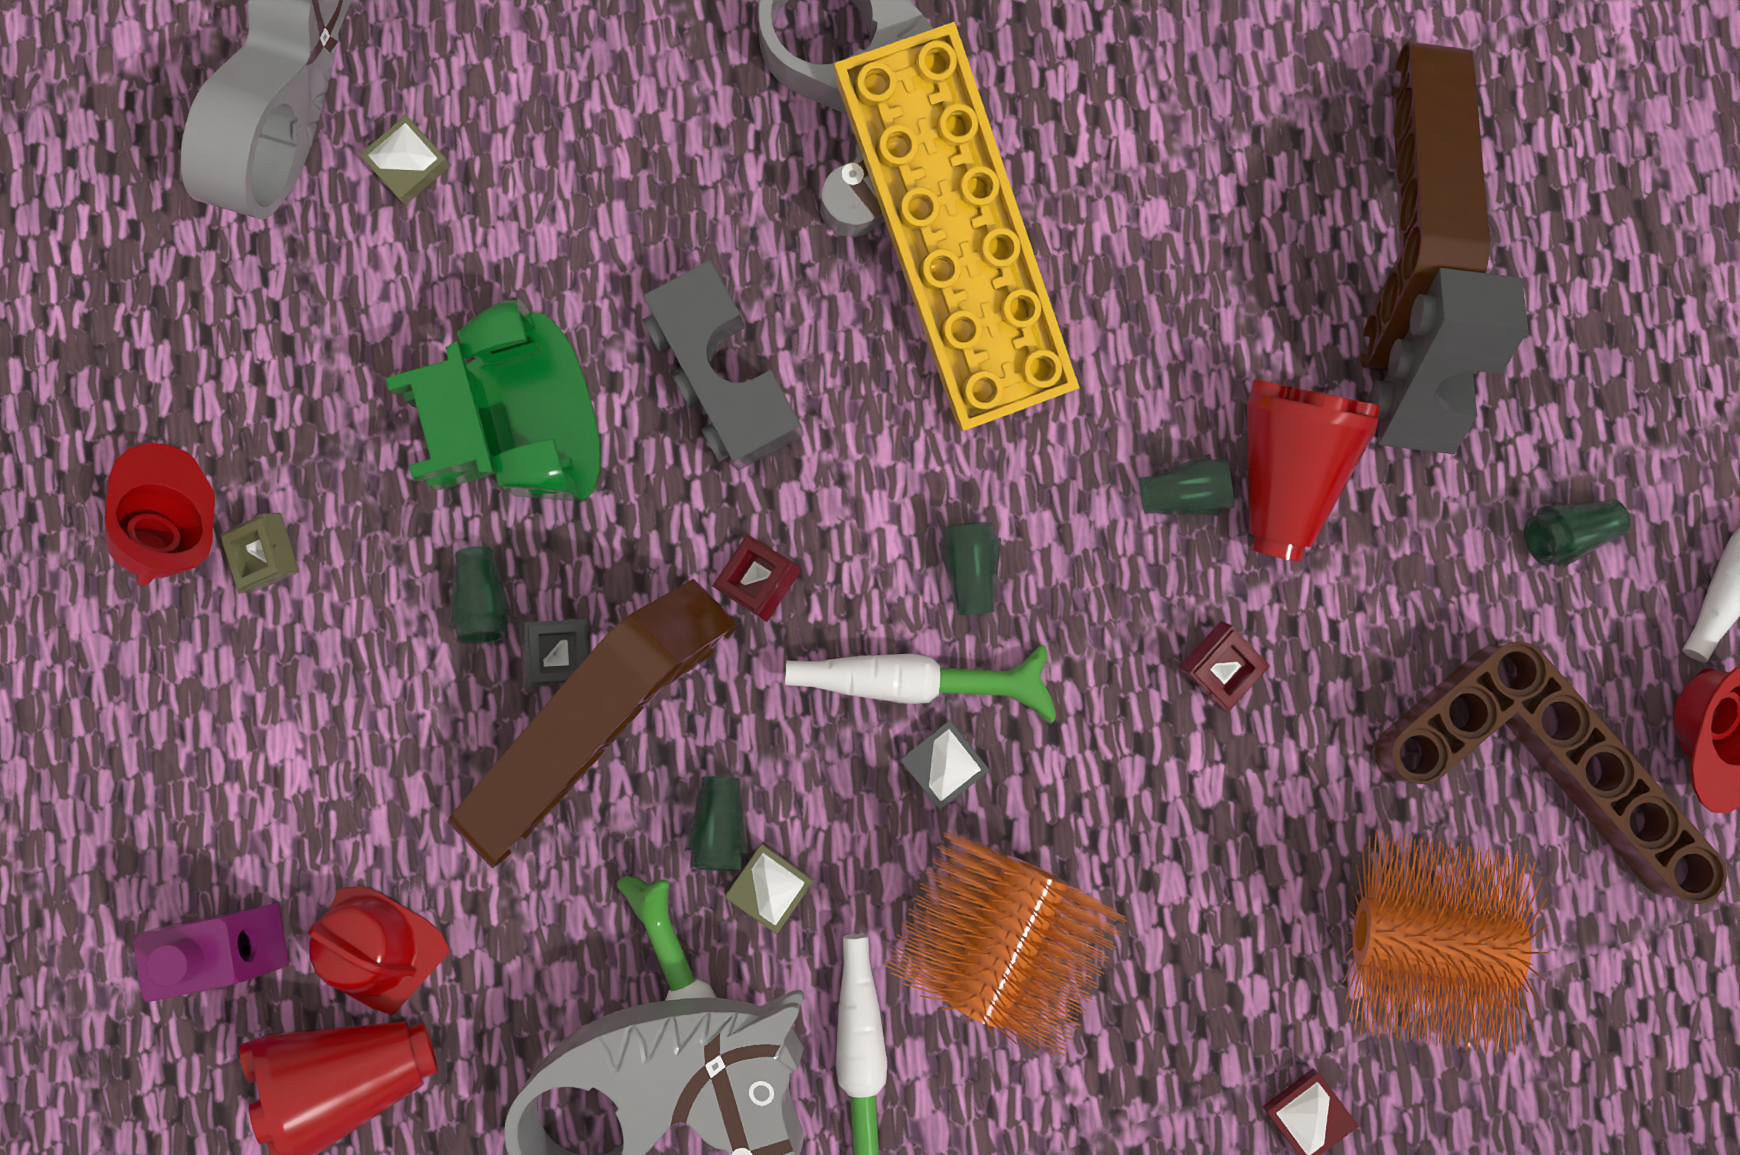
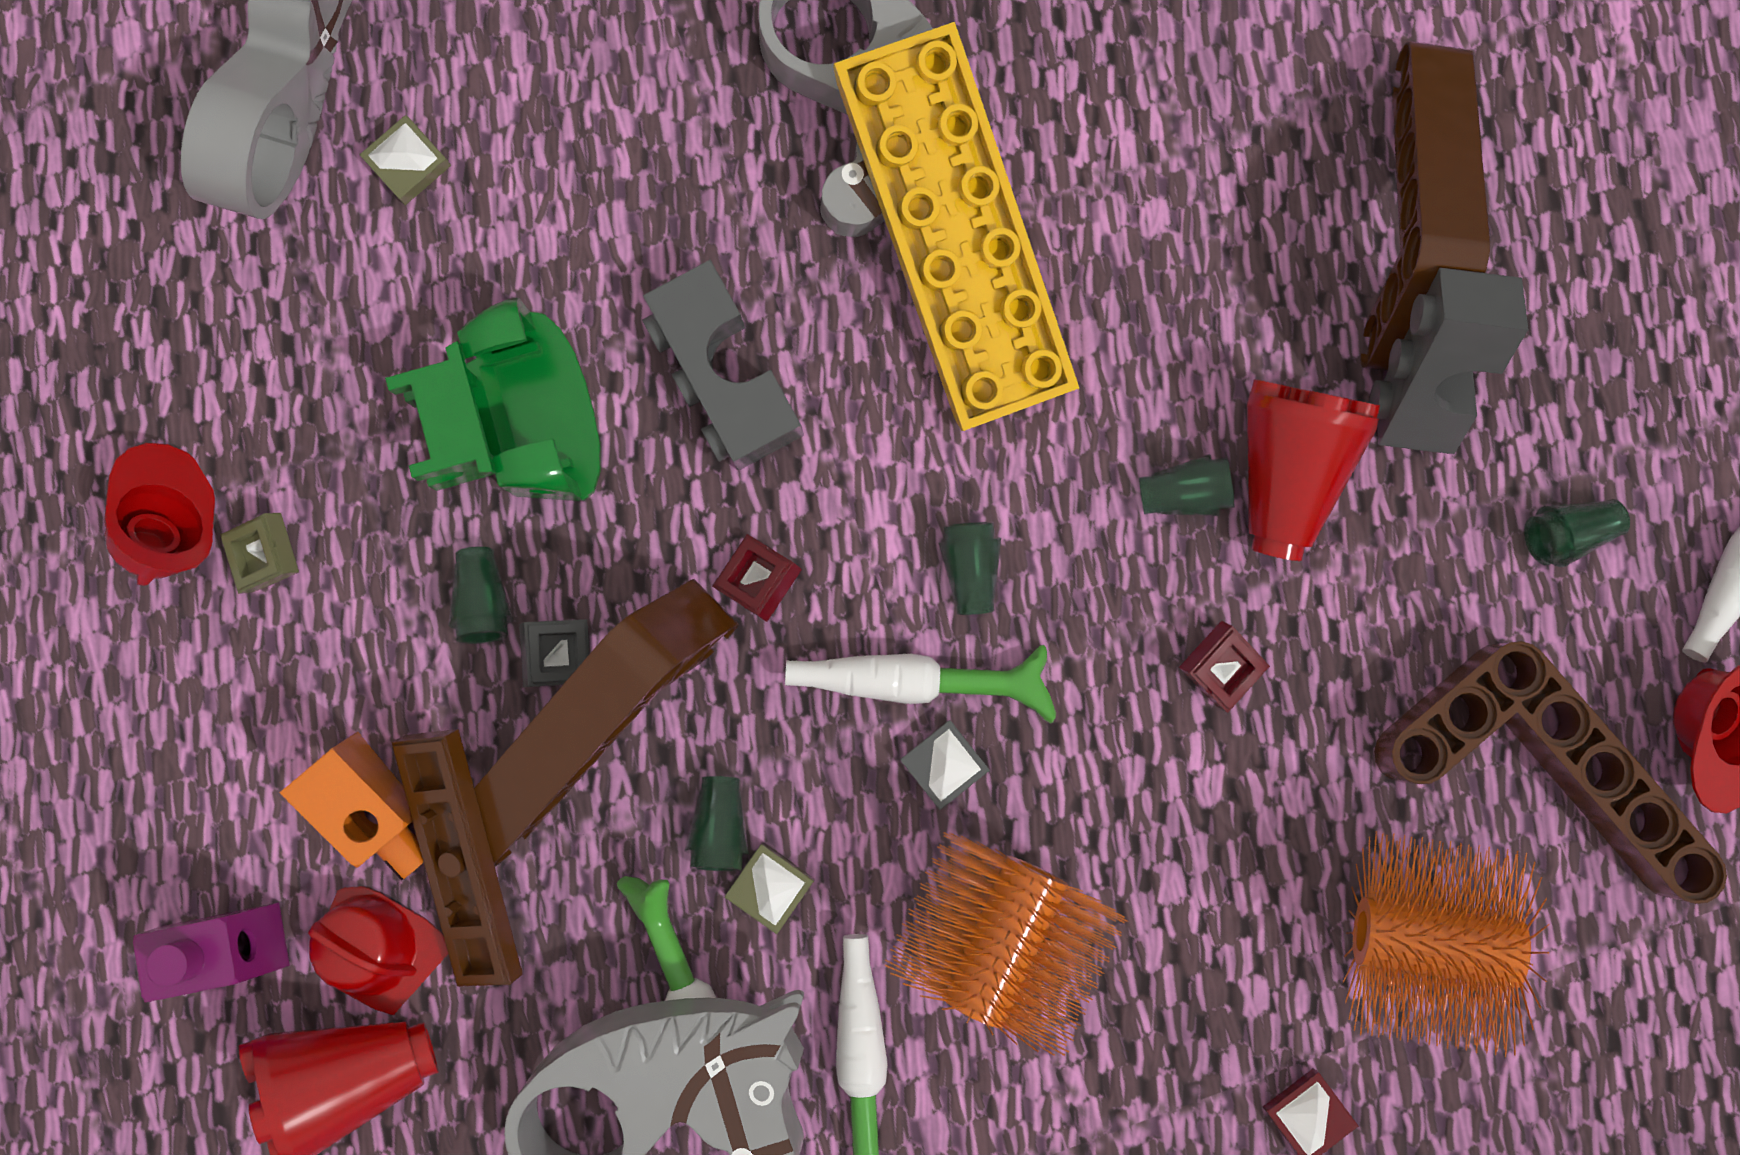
(338, 792): none -> orange torso
(457, 858): none -> reddish brown plate

